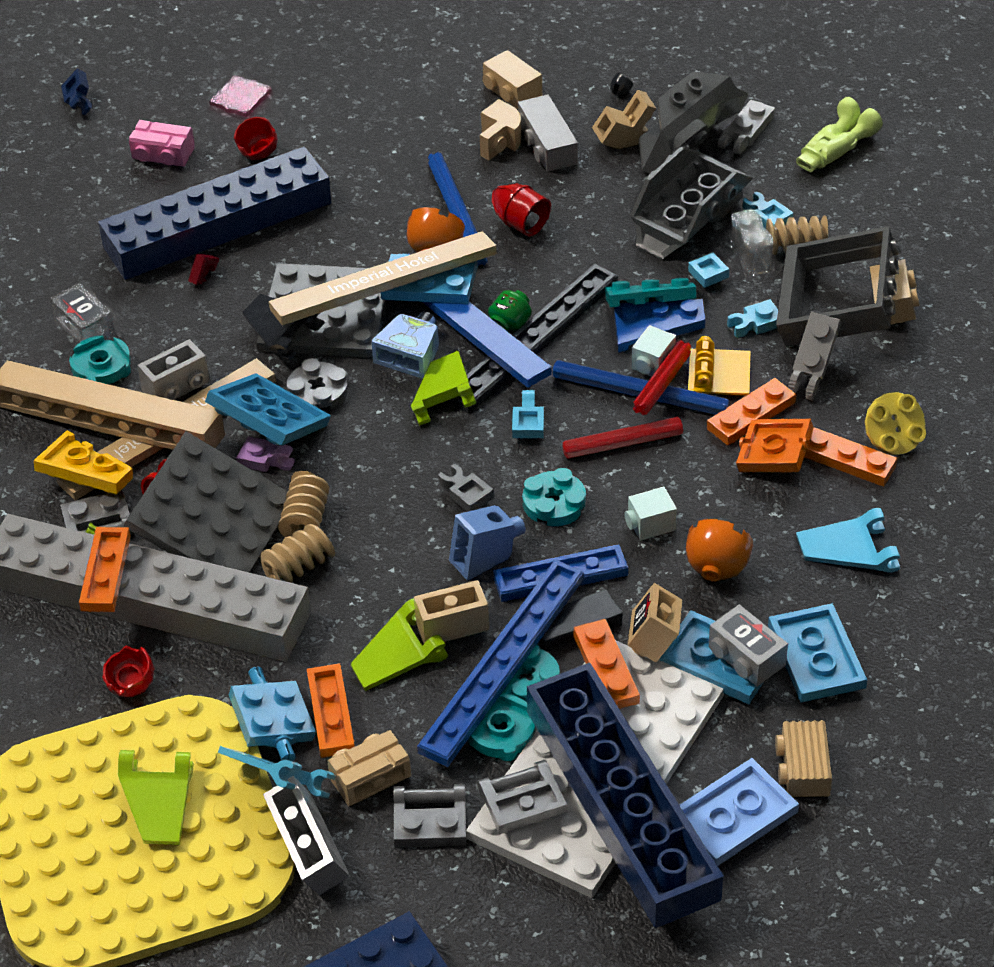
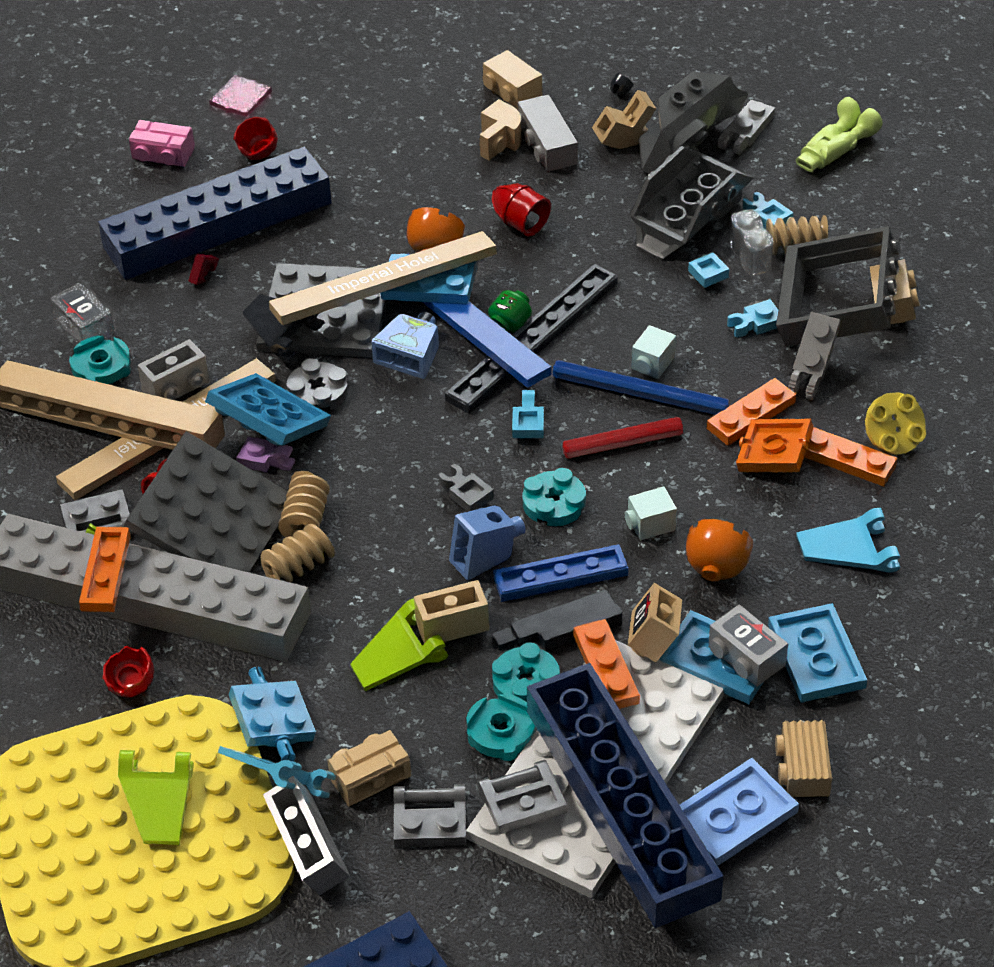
(75, 90): dark blue plate -> none
(81, 464): yellow wing -> none
(330, 709): orange plate -> none
(442, 382): lime flag -> none
(451, 194): blue axle -> none
(500, 663): blue tile -> none
(639, 294): teal wing -> none
(662, 377): red axle -> none
(671, 316): blue wing -> none
(718, 370): yellow hinge -> none

